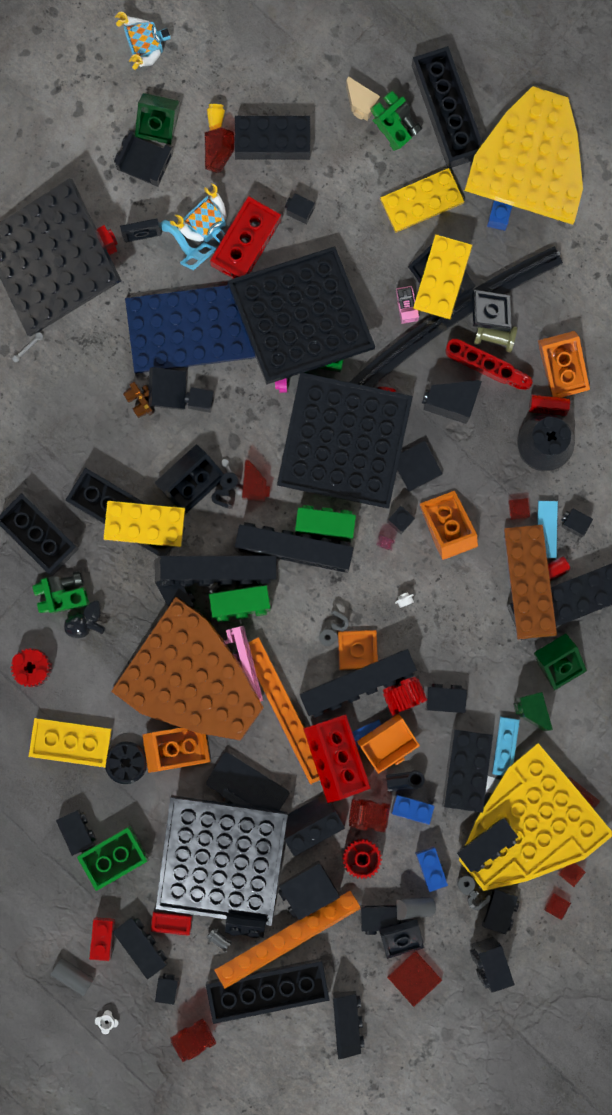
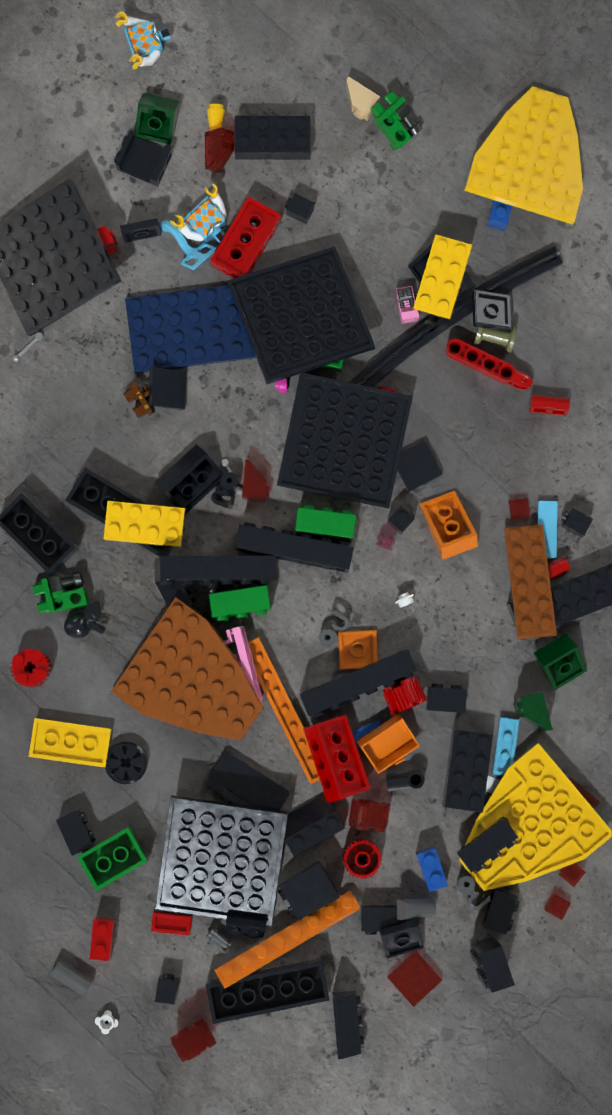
(141, 947): black brick -> none
(175, 749): orange slope -> none
(199, 399): black brick -> none
(412, 809): blue brick -> none
(422, 200): yellow plate -> none
(447, 106): black brick -> none
(452, 399): black slope -> none
(537, 450): black cone -> none
(564, 364): orange slope -> none

